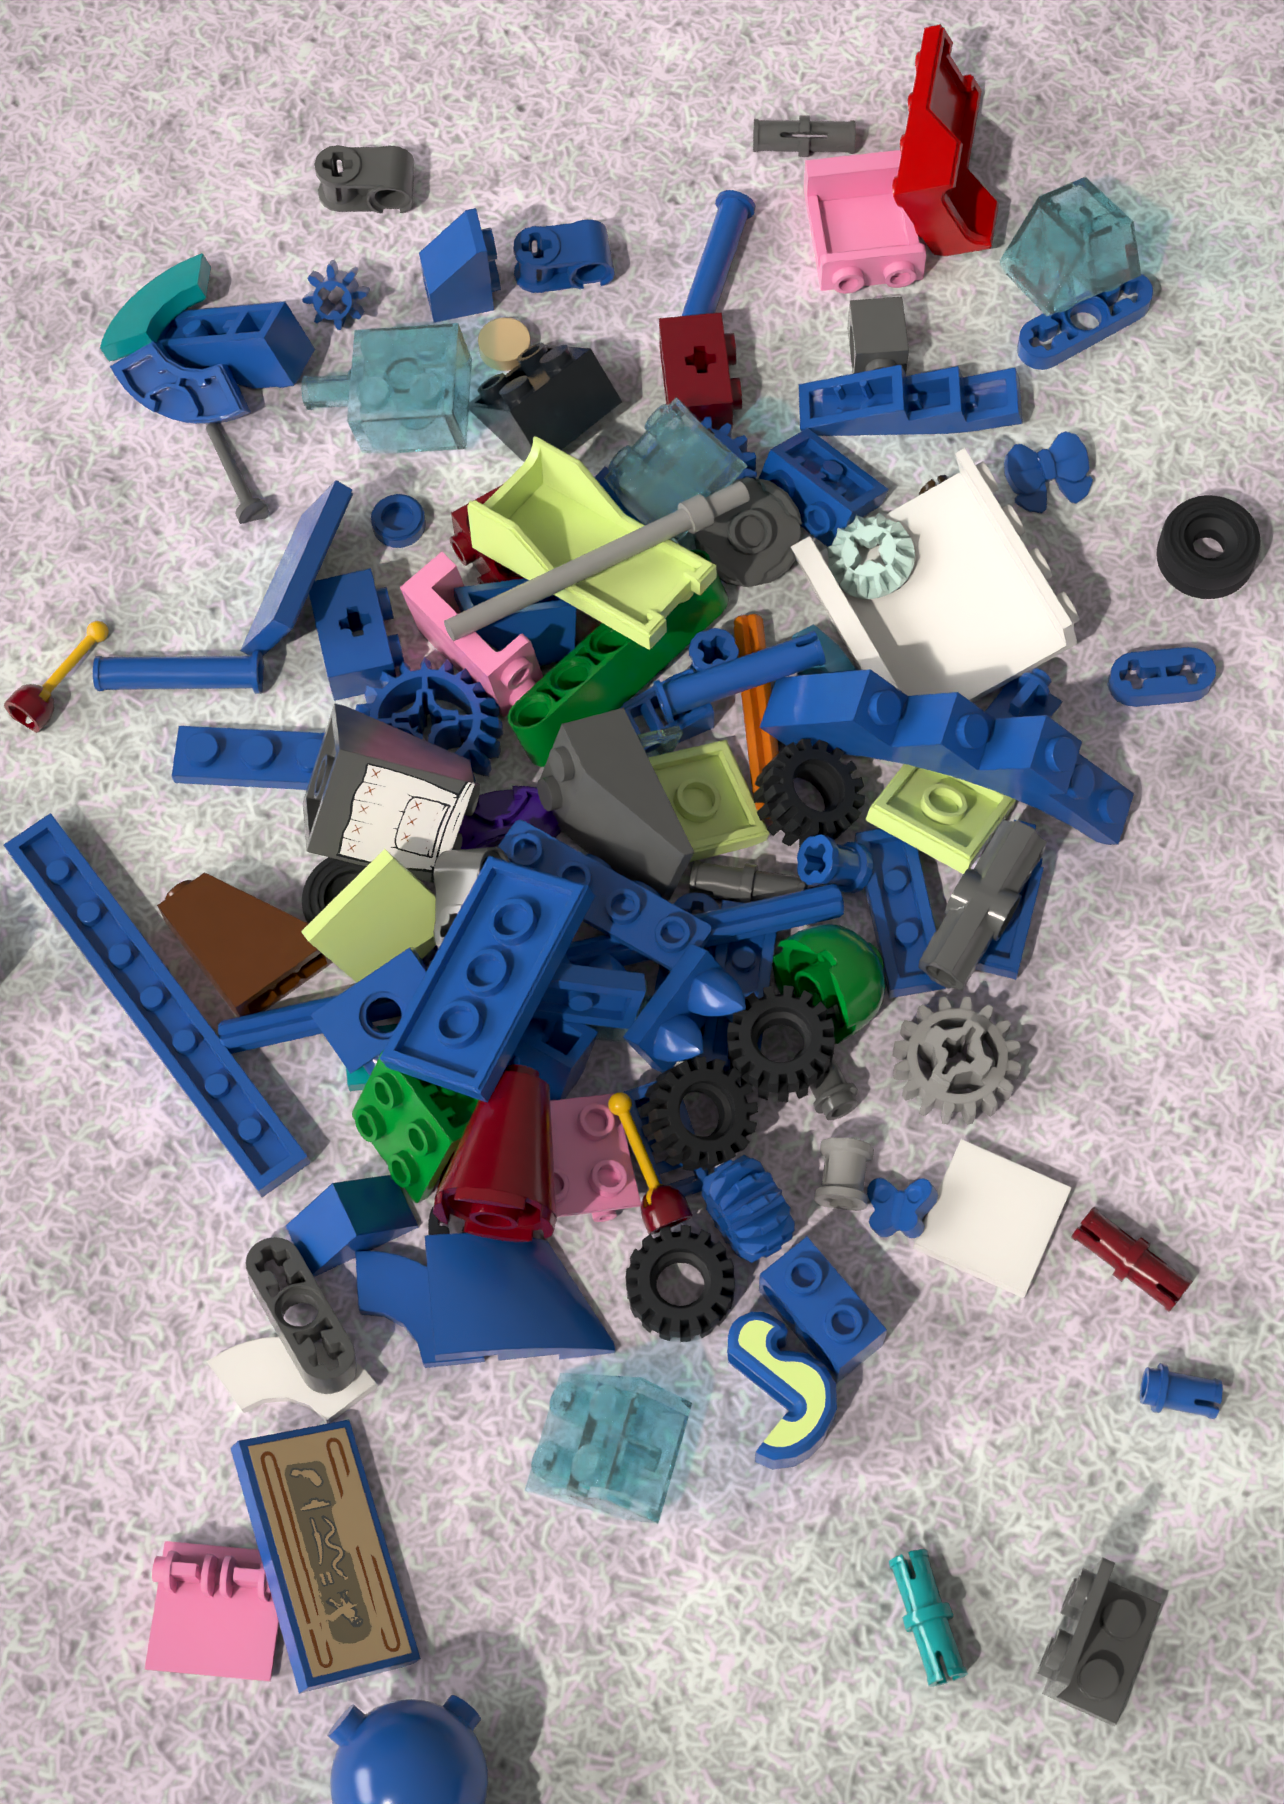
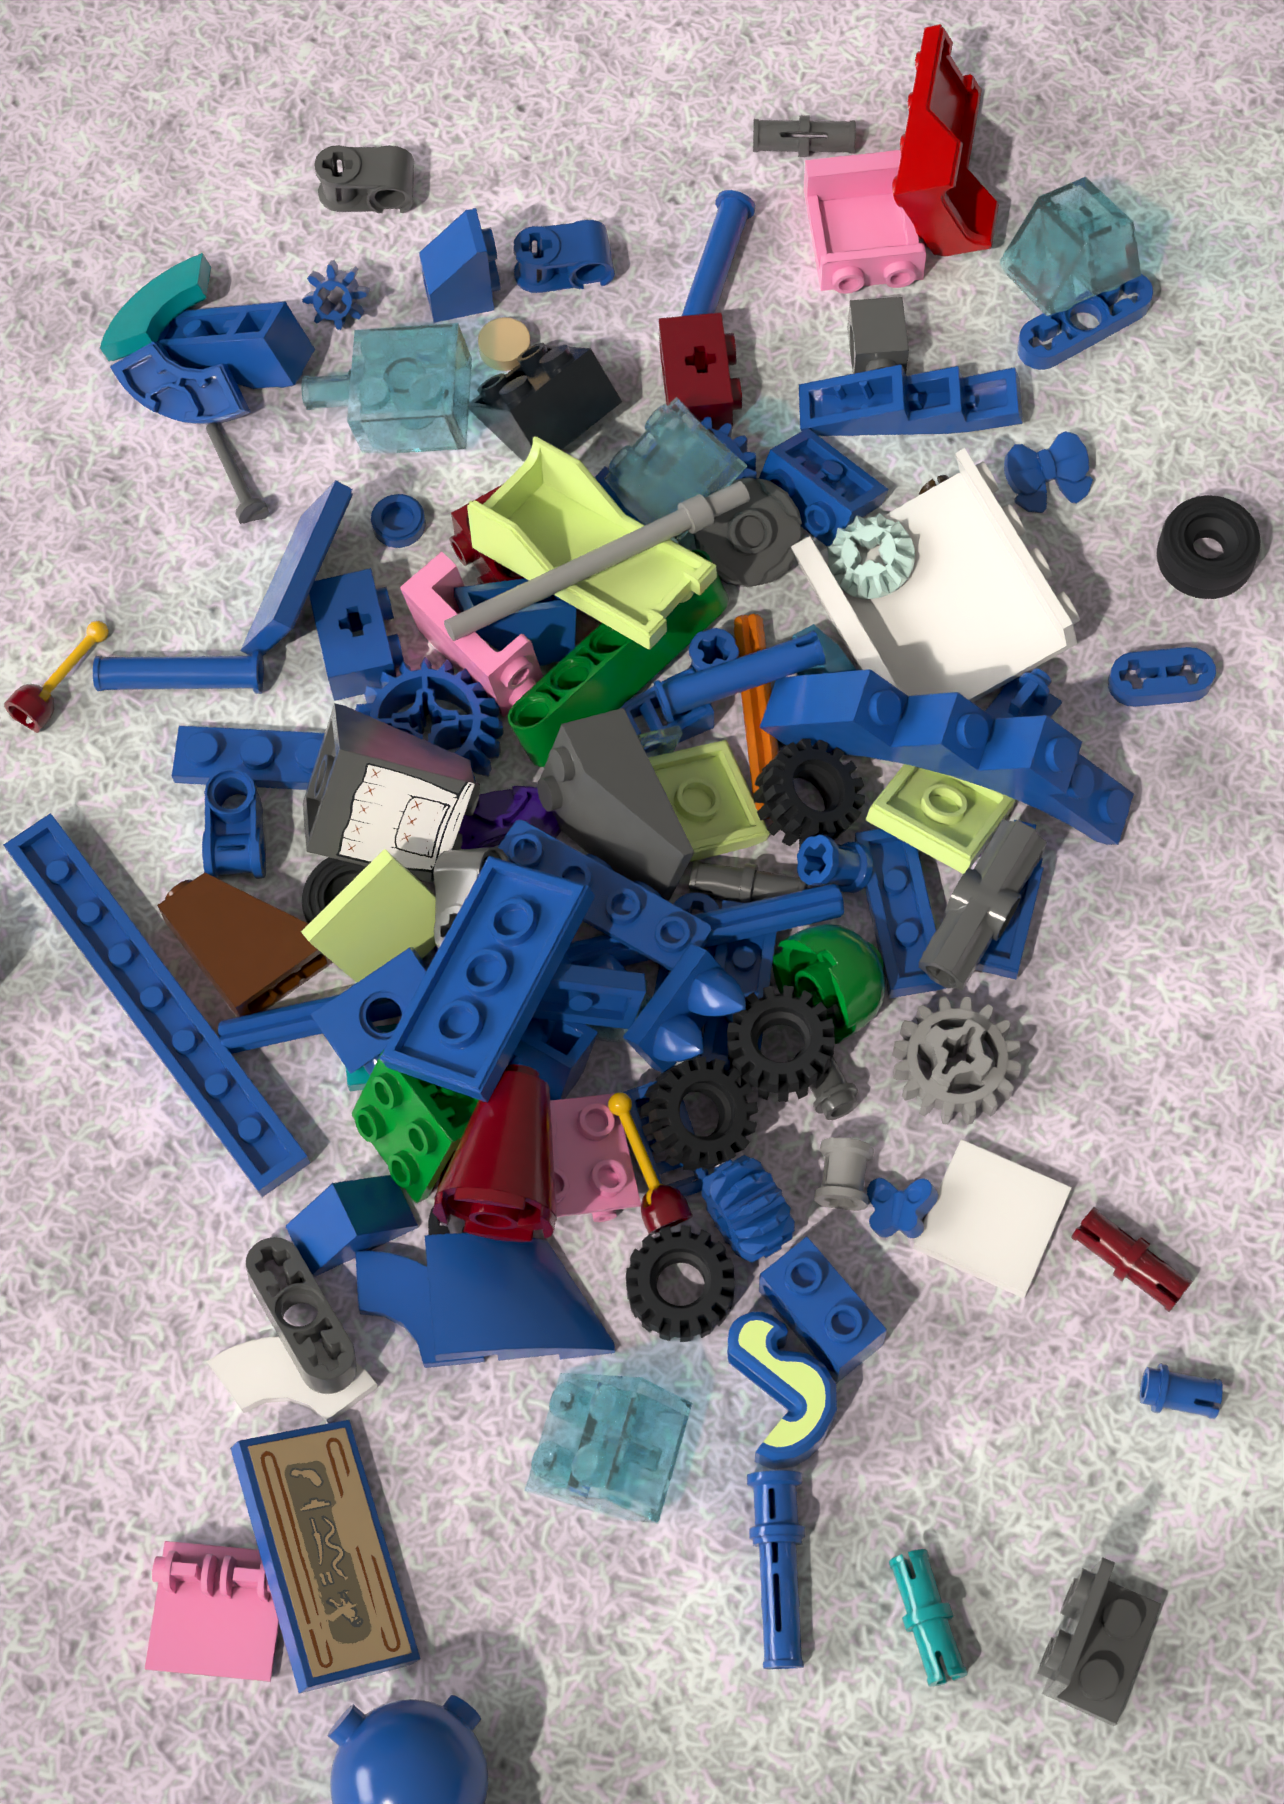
(235, 836): none -> blue piece
(777, 1536): none -> blue pin

